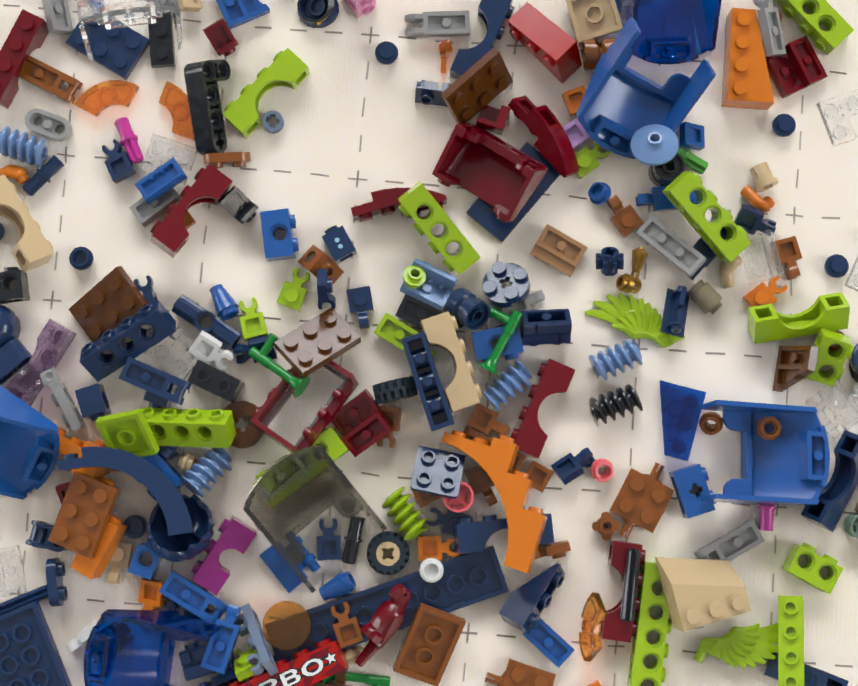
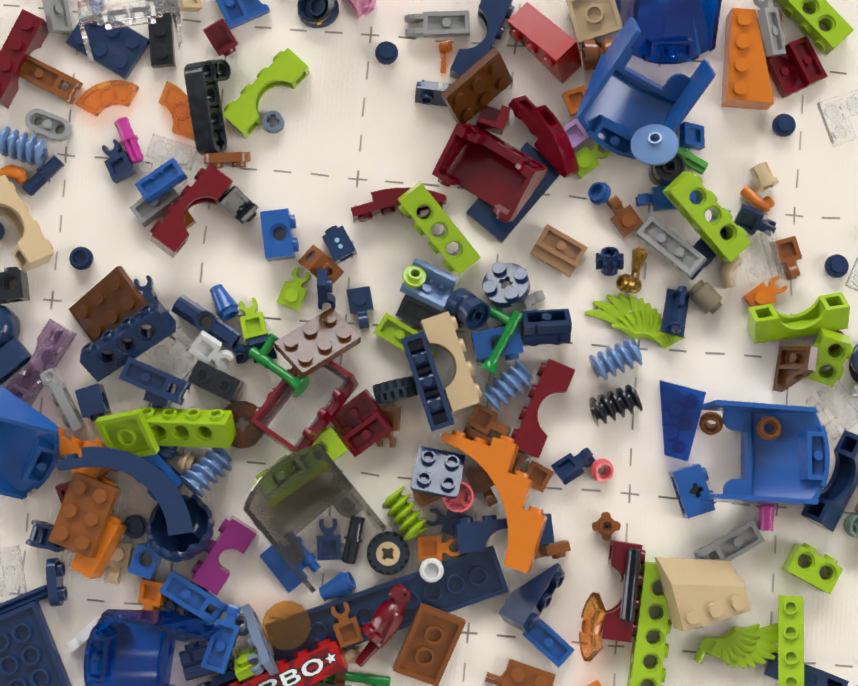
(641, 500): dark orange plate -> none

